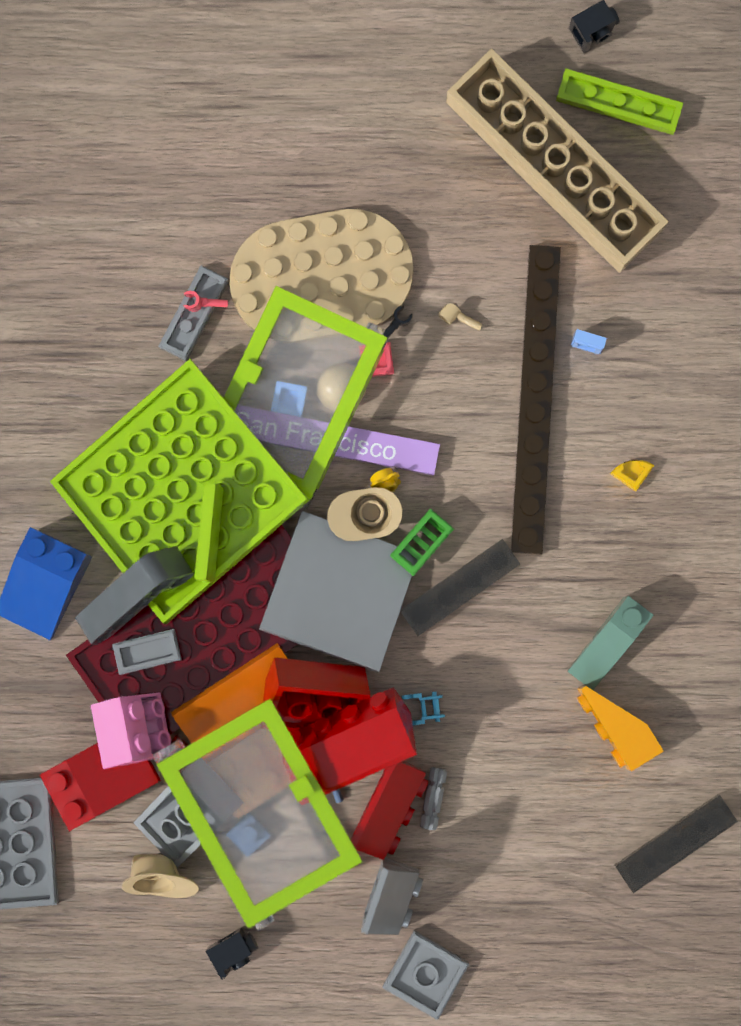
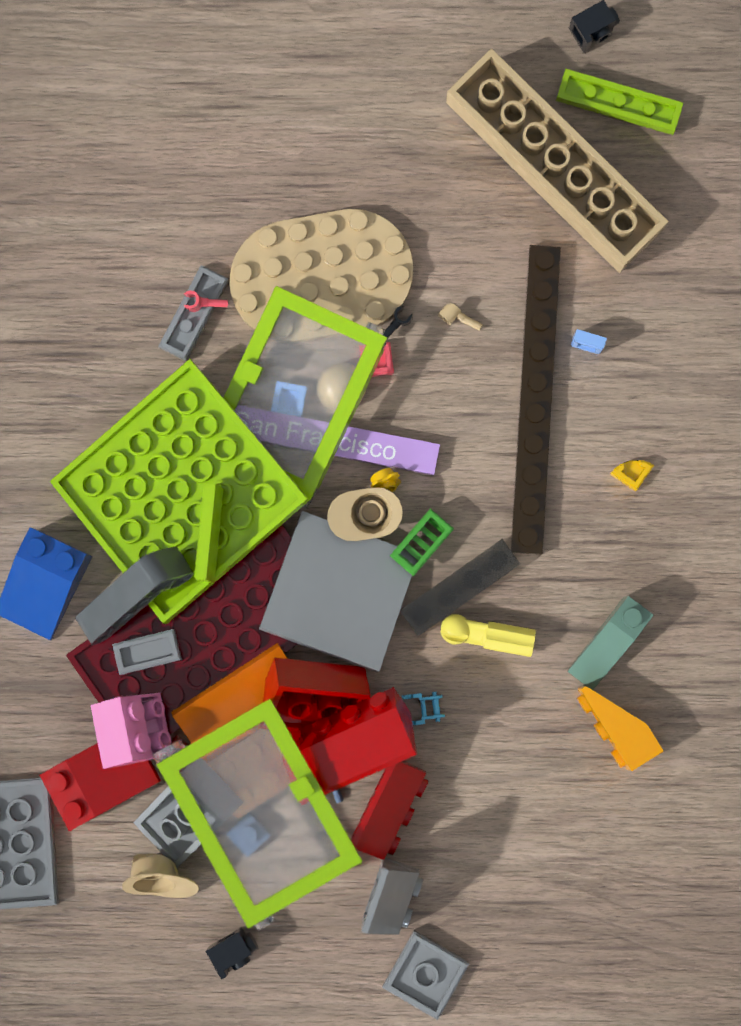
(433, 798): light grey axle -> none
(490, 635): none -> light yellow piece
(675, 843): clear smoke plate -> none

